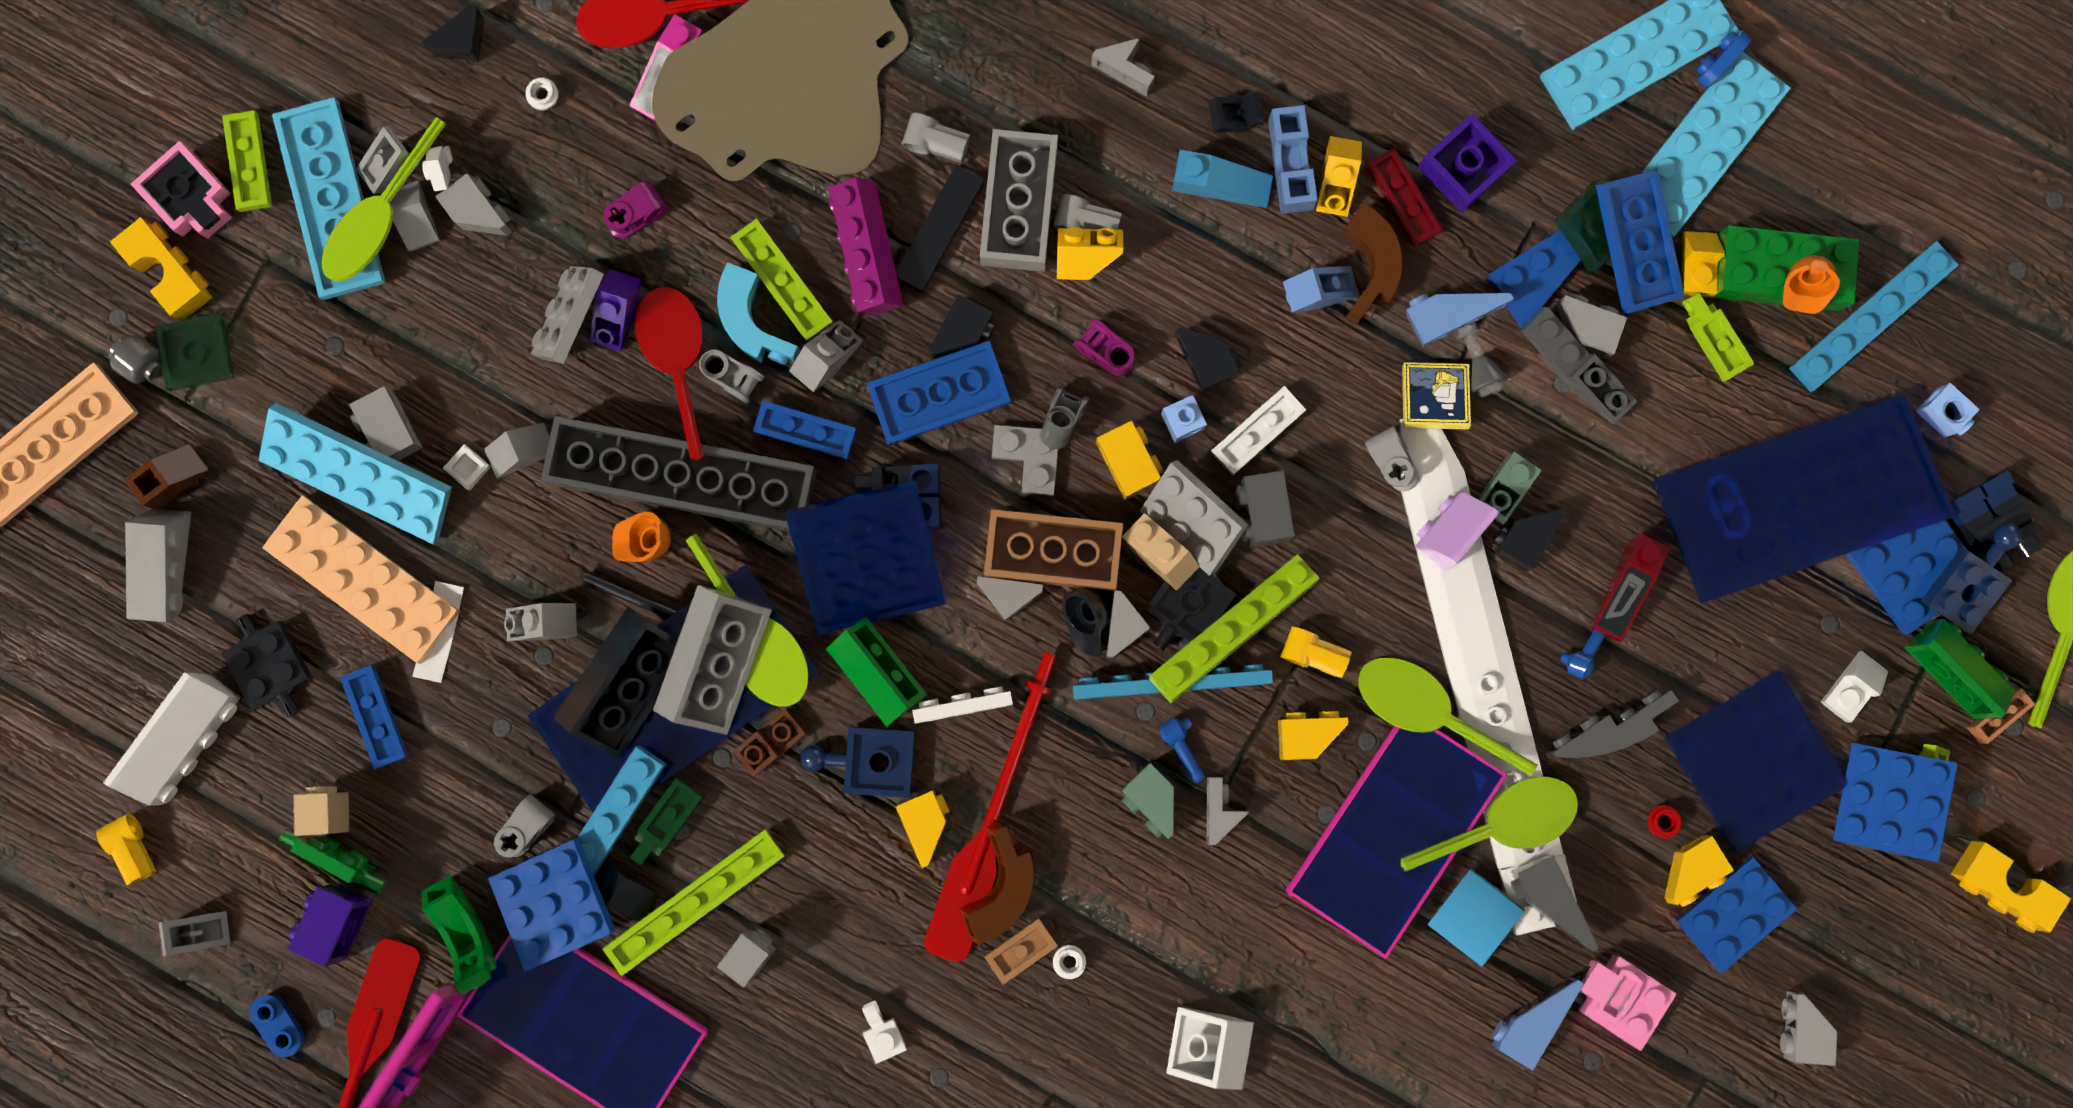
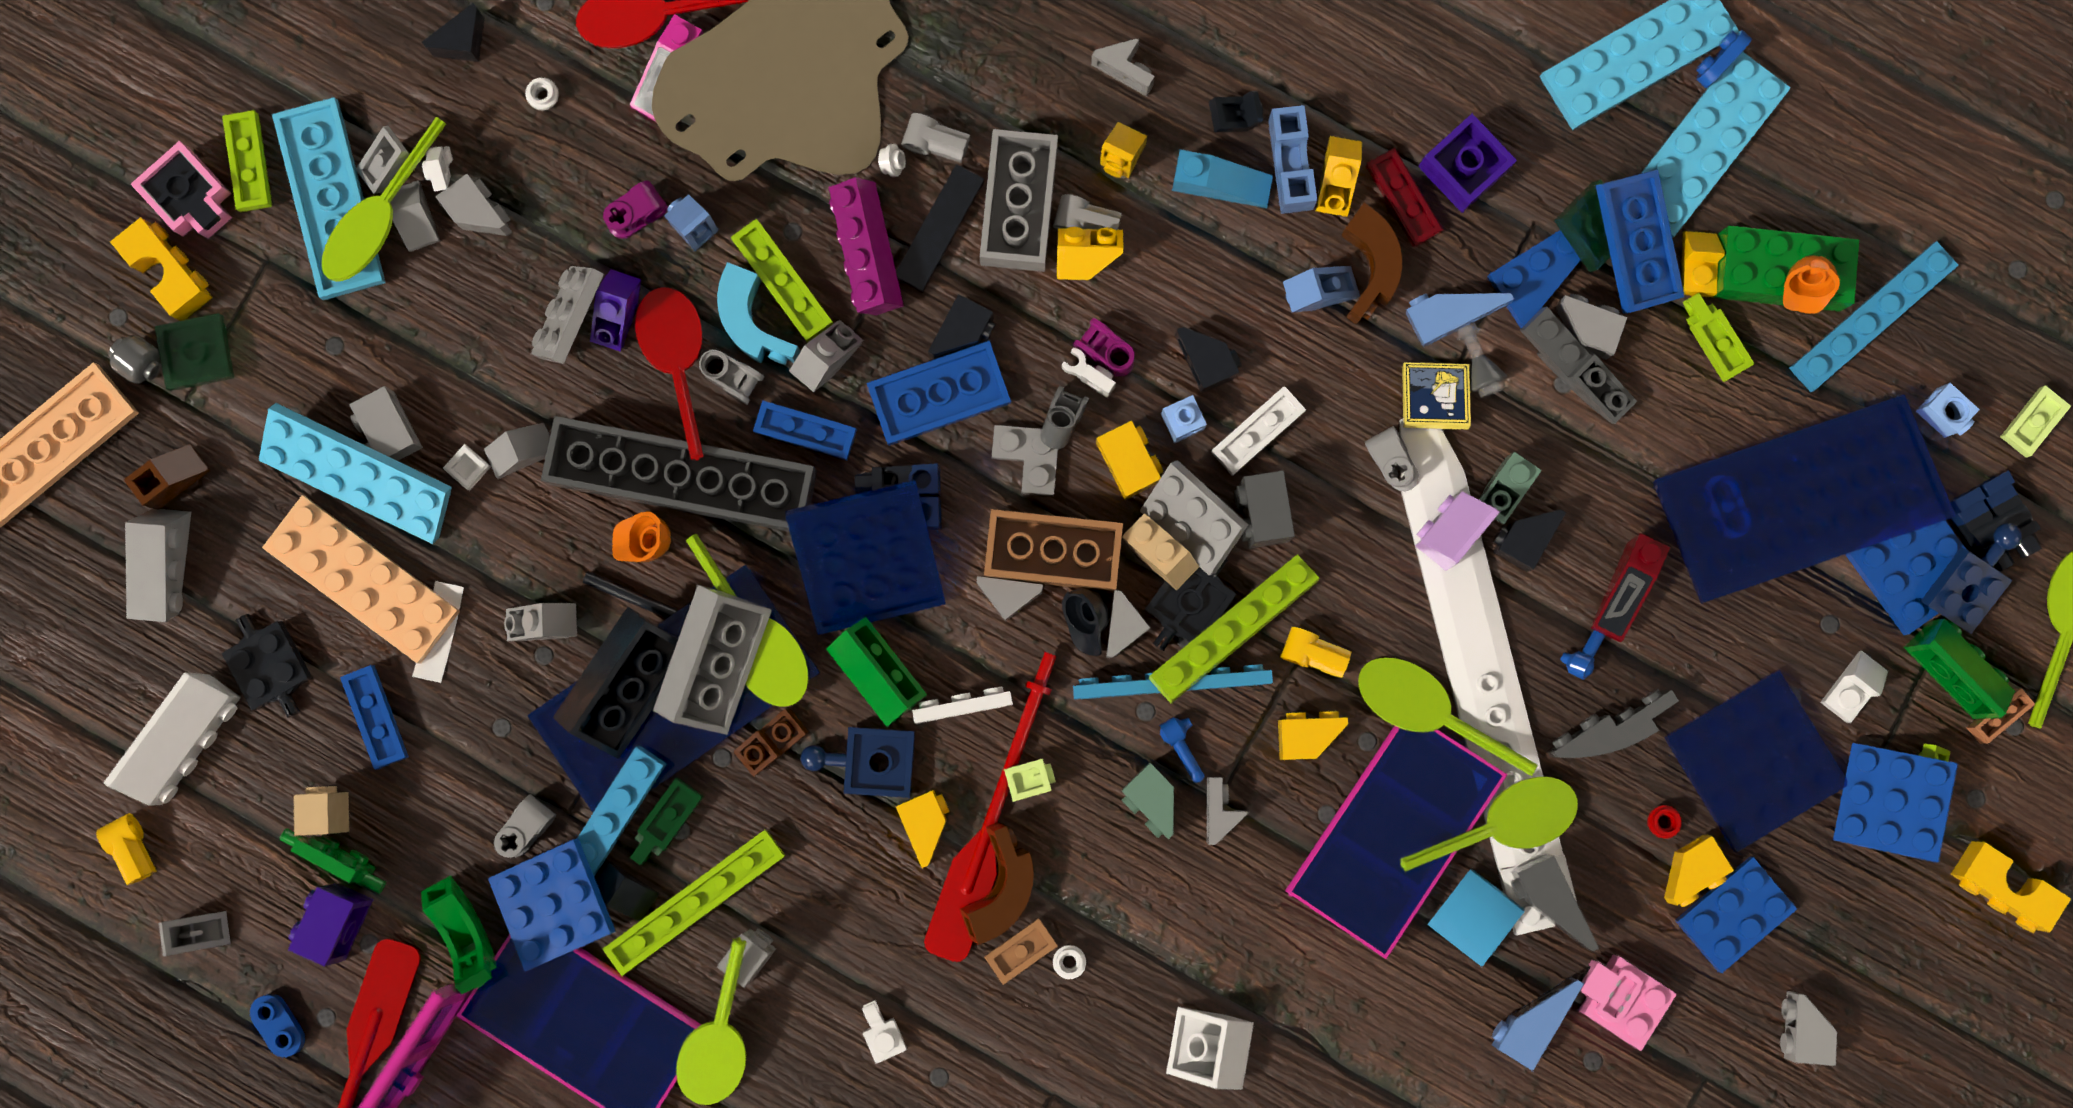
(691, 221): none -> medium blue slope
(715, 1053): none -> lime piece
(891, 160): none -> white plate
(1029, 779): none -> yellowish green bracket
(1096, 378): none -> white plate
(1122, 150): none -> yellow slope
(2035, 421): none -> yellowish green plate

